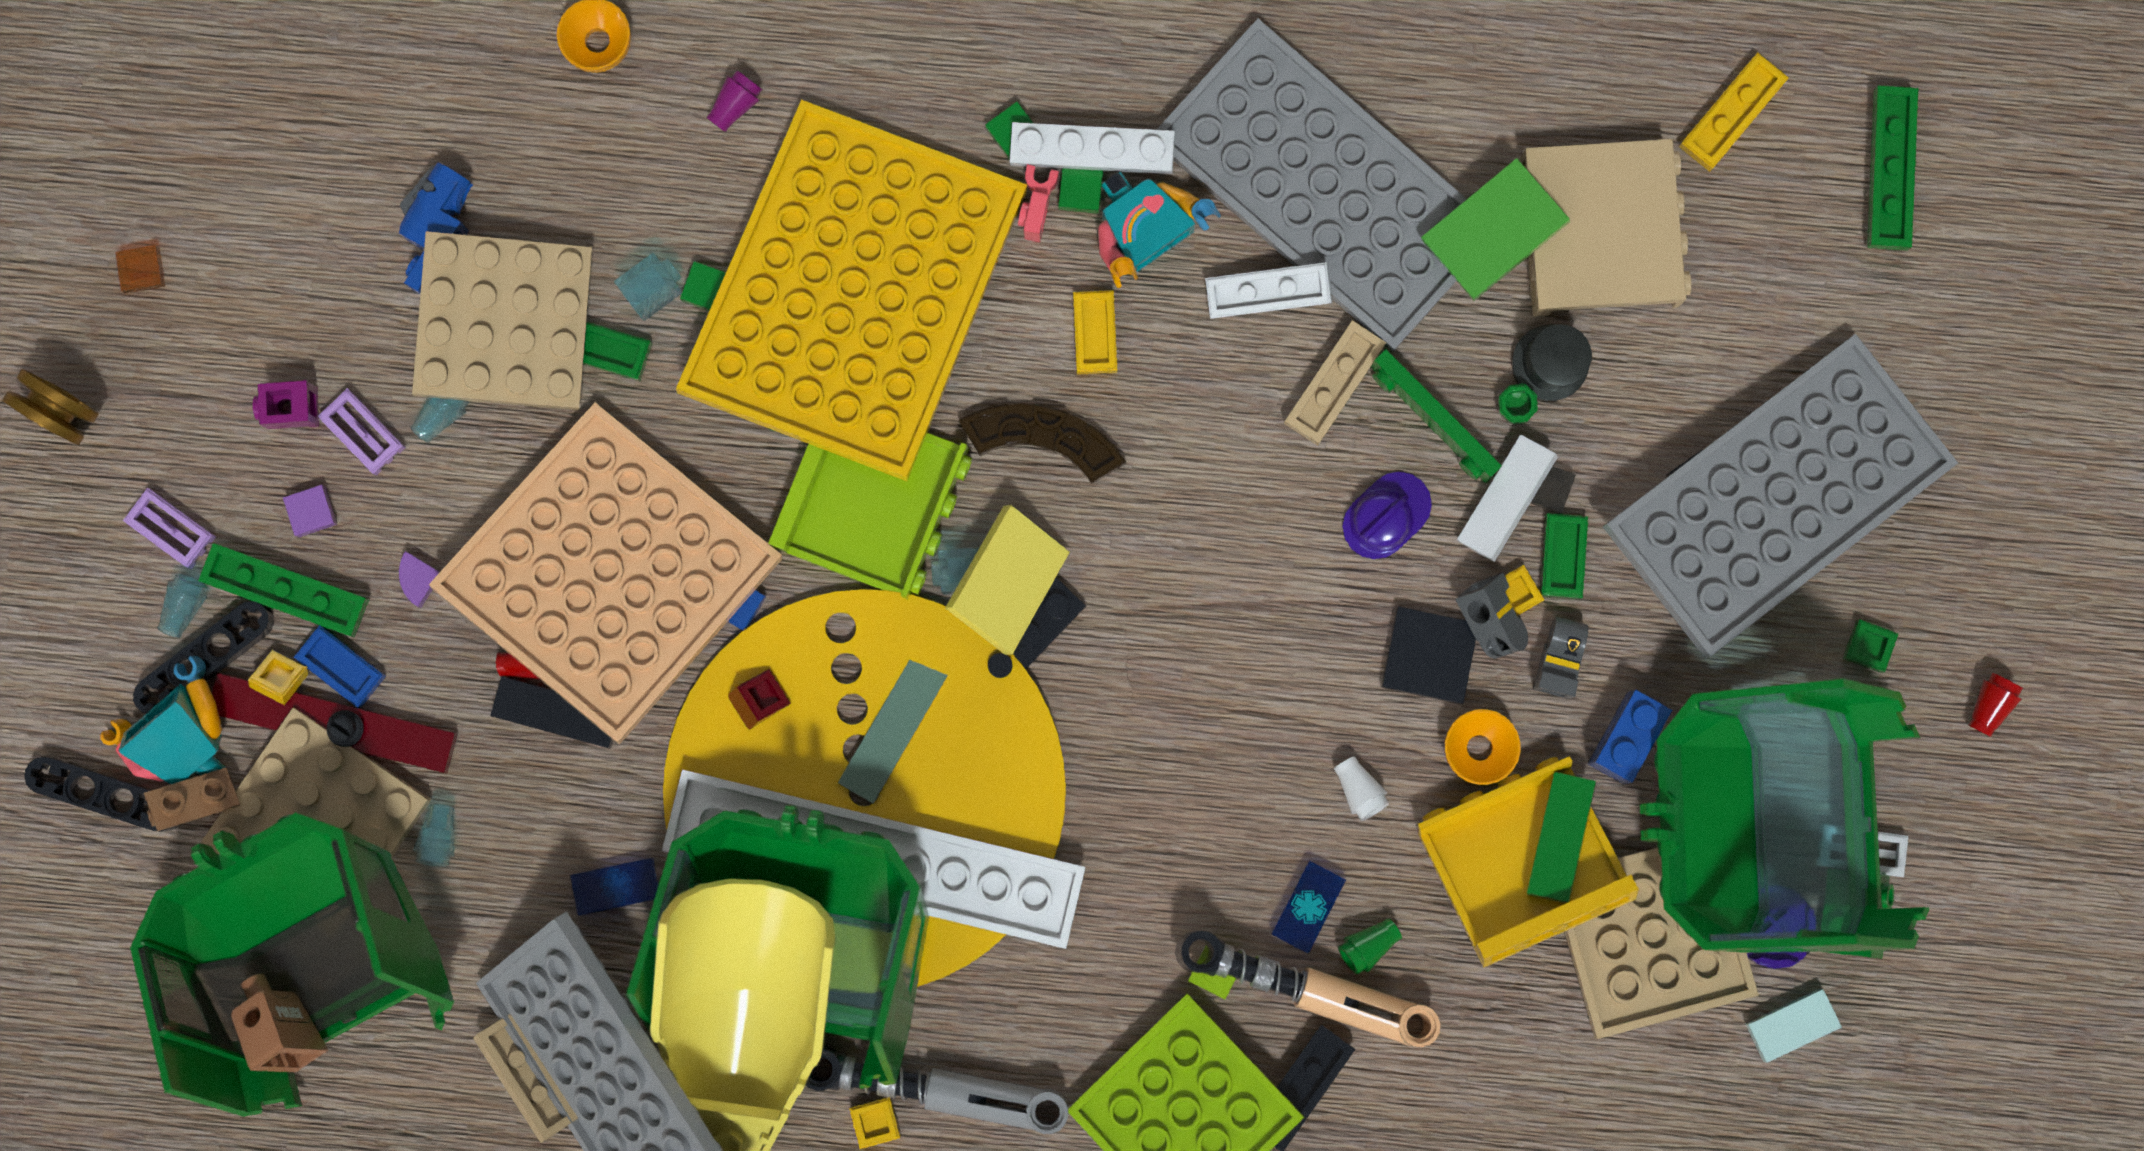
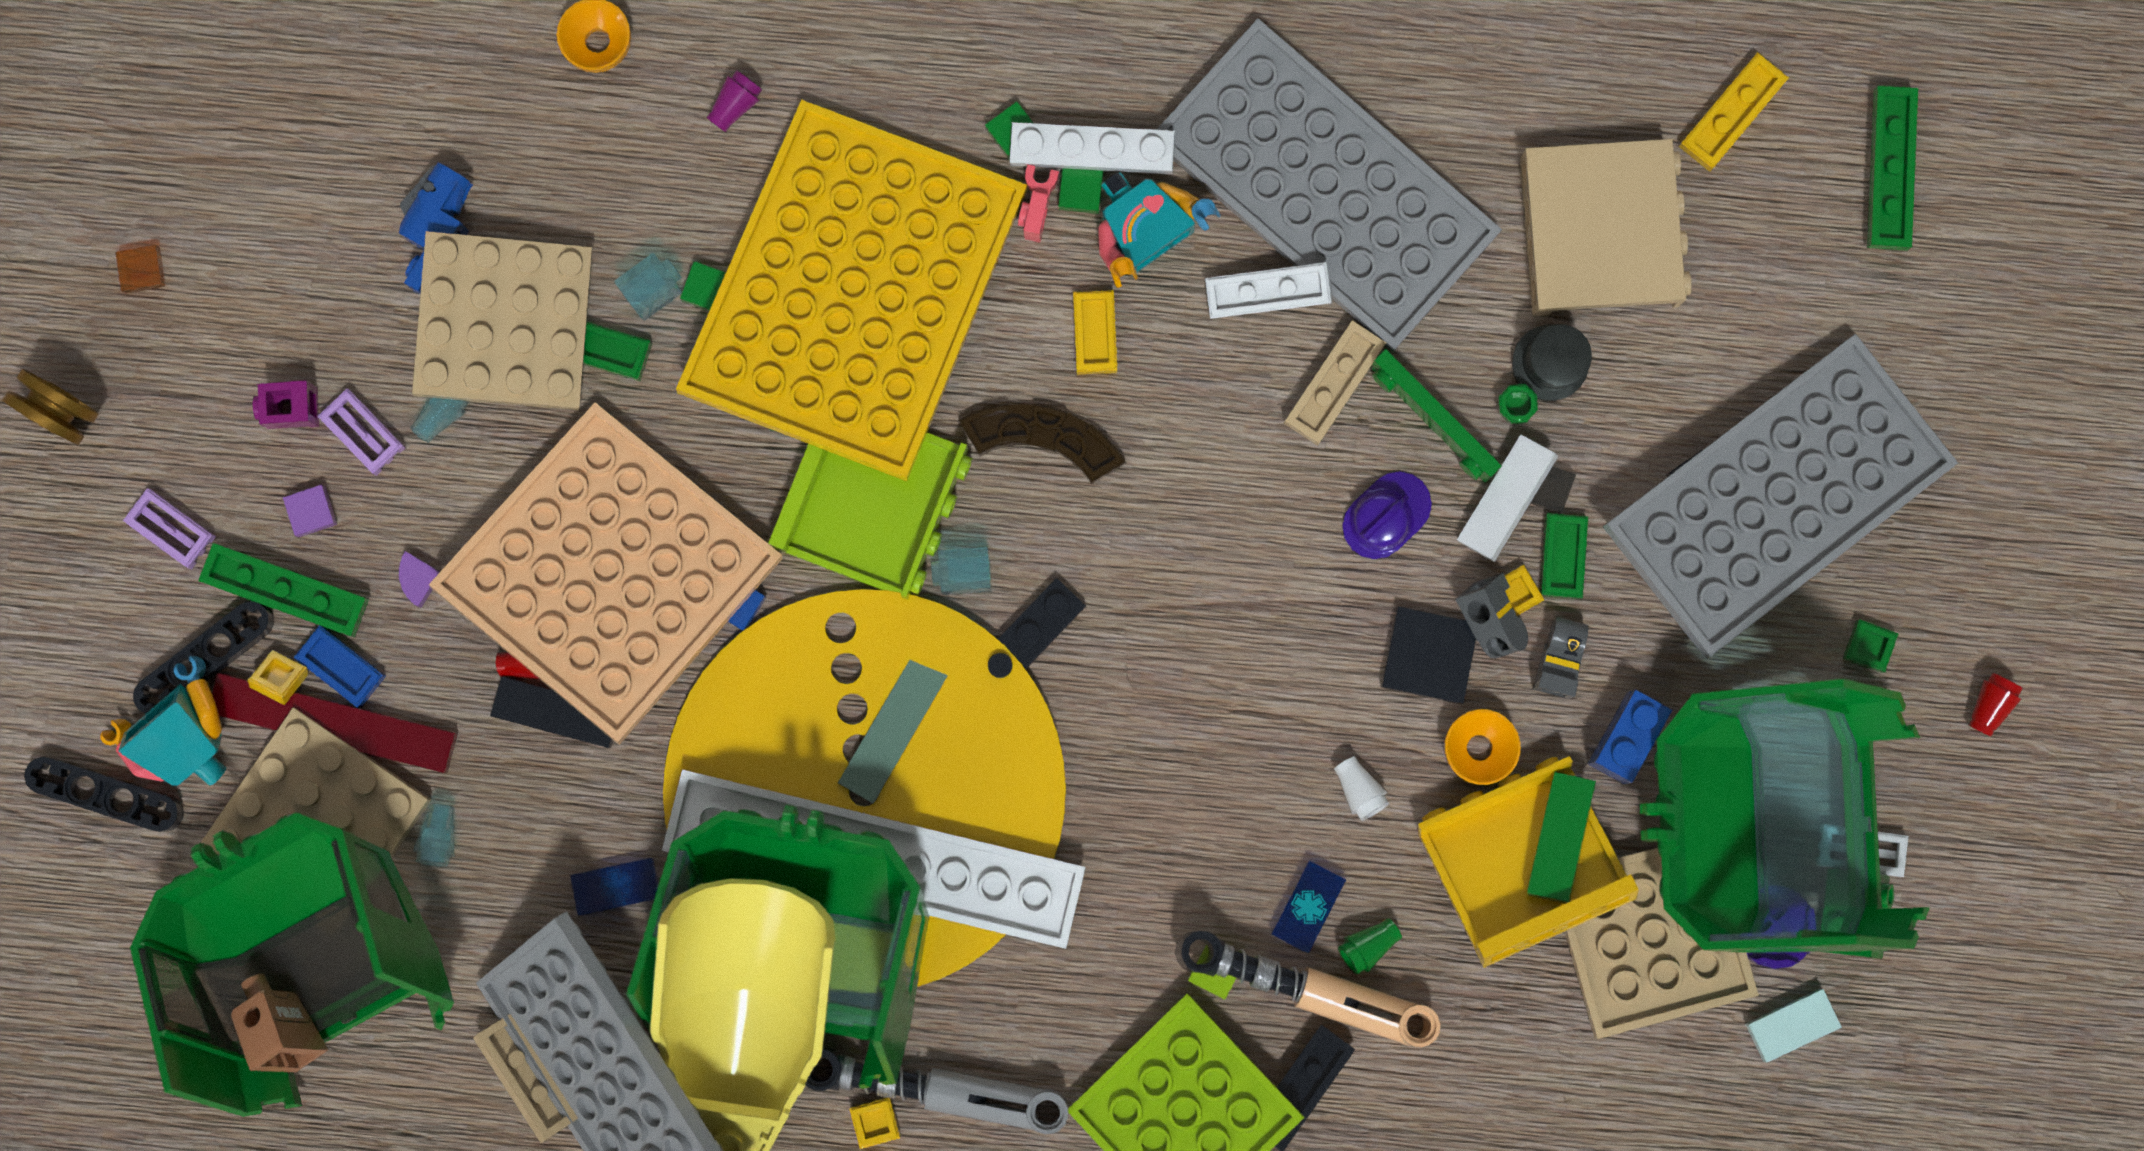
(181, 603): clear light blue cone -> none
(191, 799): medium nougat hinge -> none
(345, 728): black piece -> none
(758, 699): dark red slope -> none
(1007, 580): light yellow tile -> none
(1495, 229): bright green tile -> none

